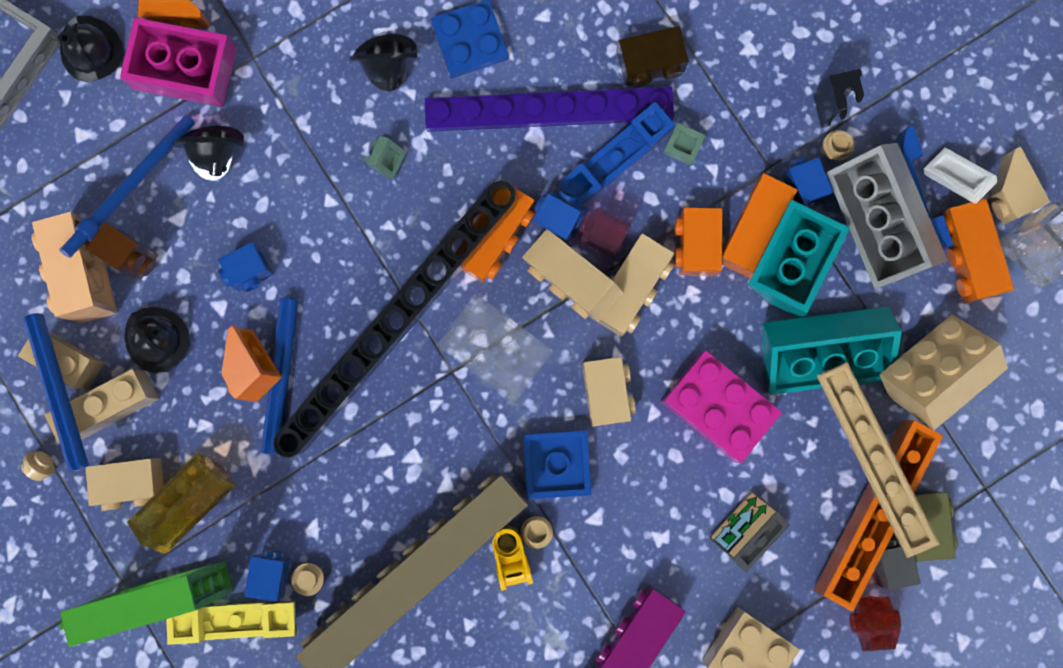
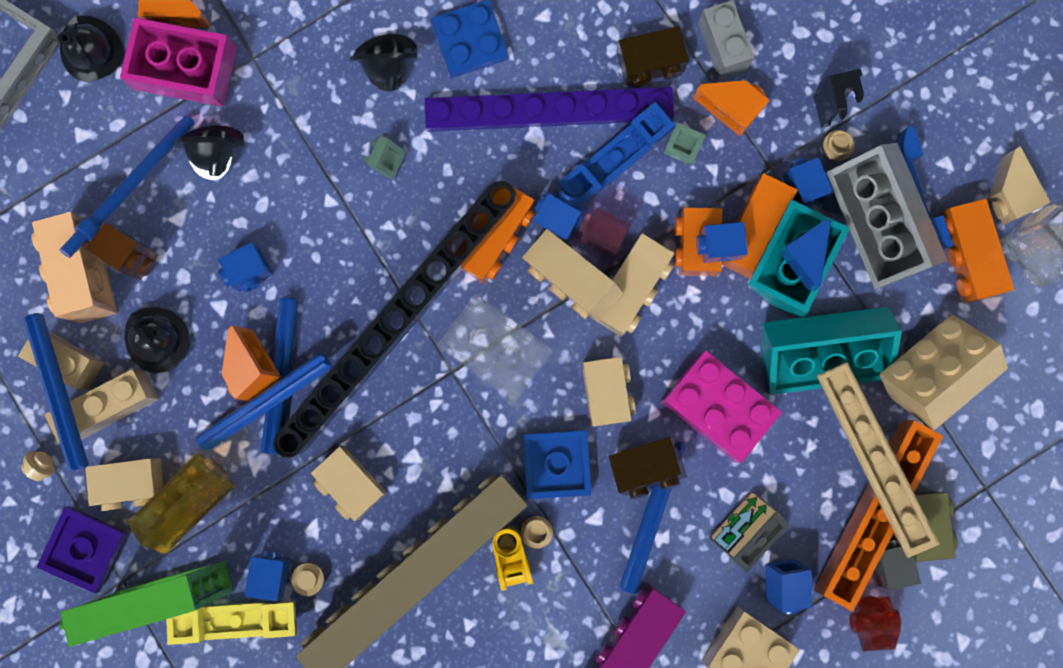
(81, 549): none -> dark purple plate
(264, 402): none -> blue axle
(348, 484): none -> tan brick
(646, 536): none -> blue axle
(648, 467): none -> dark brown piece
(722, 242): none -> blue brick
(725, 39): none -> light grey brick
(732, 102): none -> orange slope
(788, 586): none -> blue brick
(808, 255): none -> blue slope
(960, 175): white tile -> none

